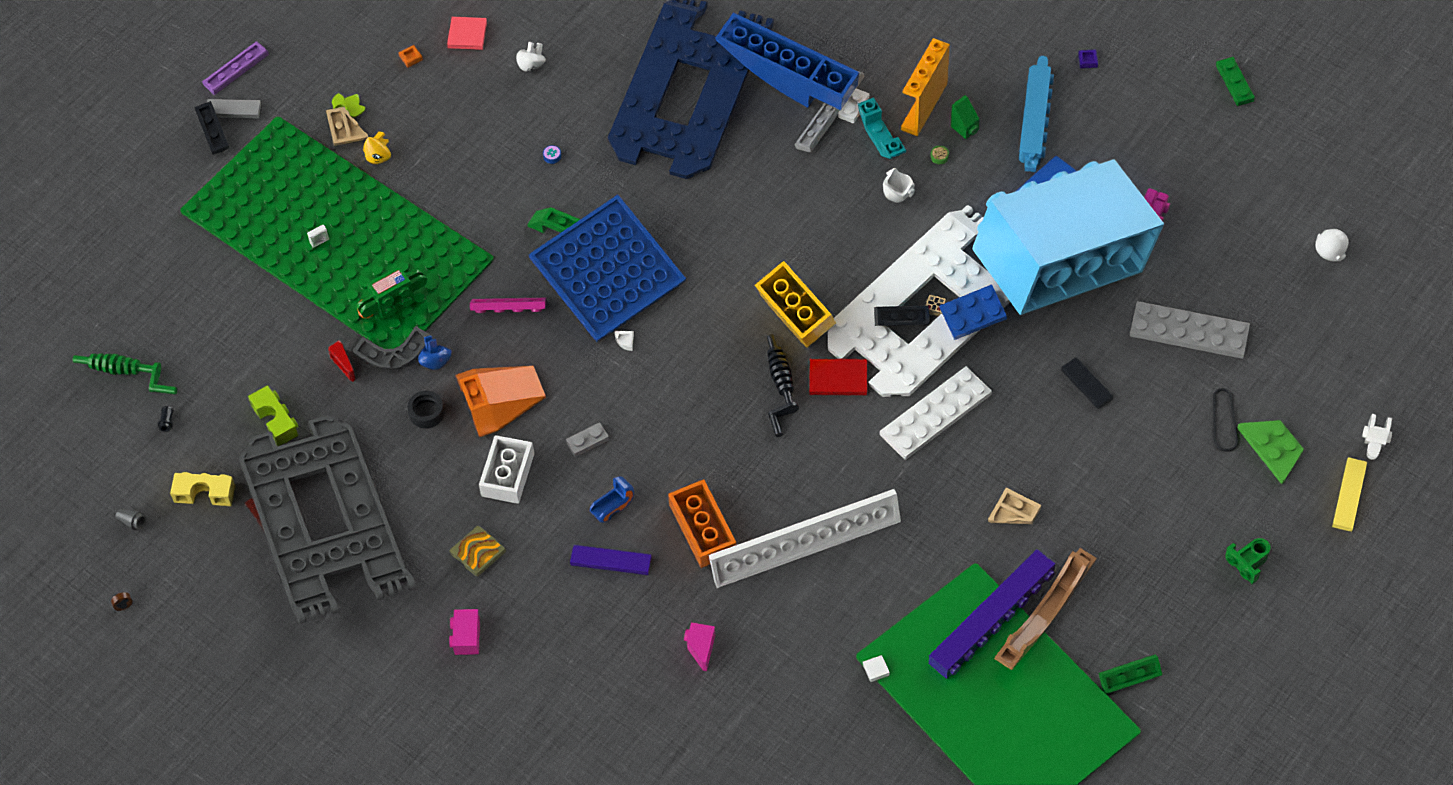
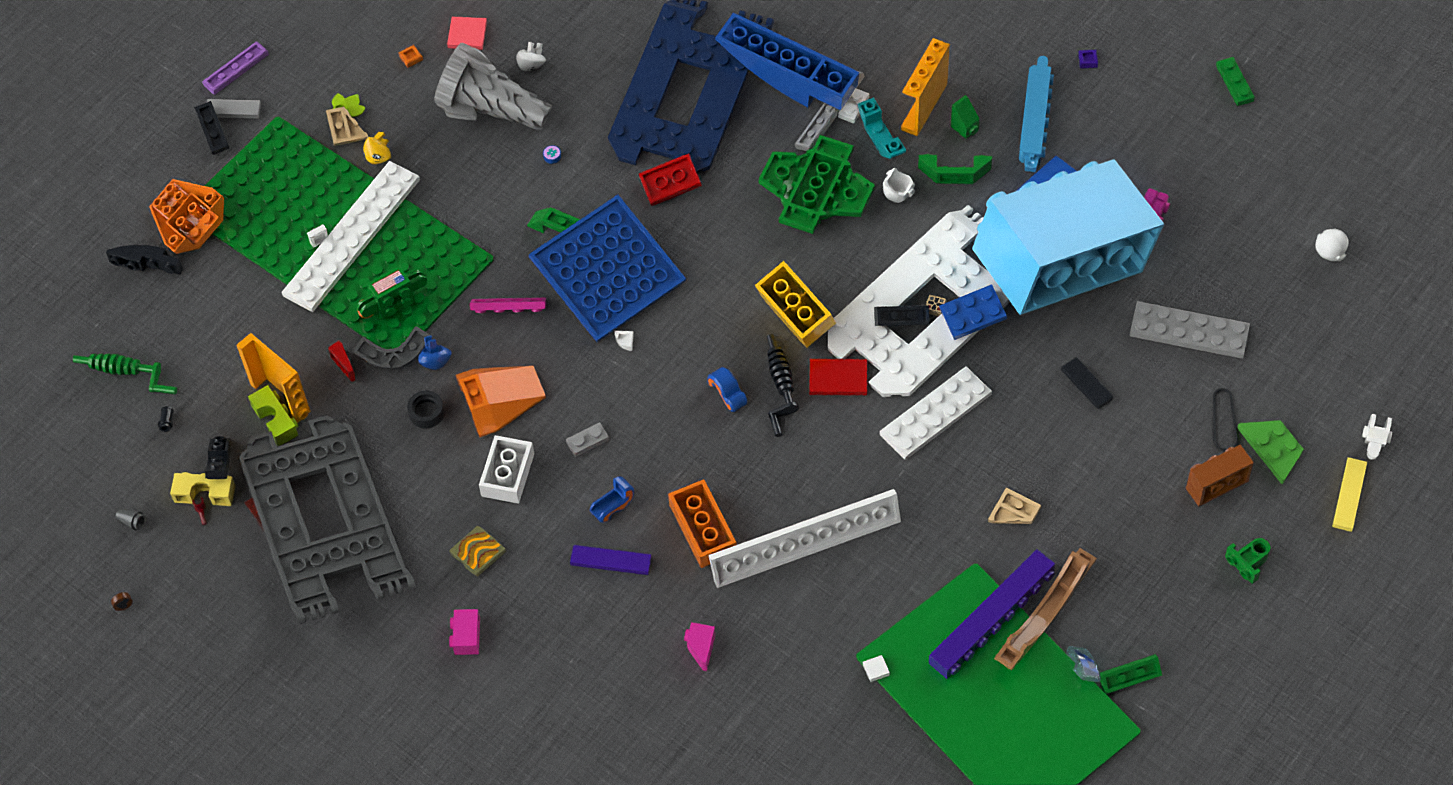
(139, 256): none -> black slope
(187, 214): none -> orange wedge
(200, 509): none -> dark red hand
(218, 458): none -> black slope
(264, 365): none -> light orange panel
(350, 236): none -> white plate
(474, 84): none -> light grey cone
(670, 179): none -> red tile
(727, 388): none -> blue animal
(816, 184): none -> green plate
(939, 154): tile -> none
(954, 175): none -> green slope
(1085, 664): none -> clear light blue slope
(1219, 475): none -> dark orange brick

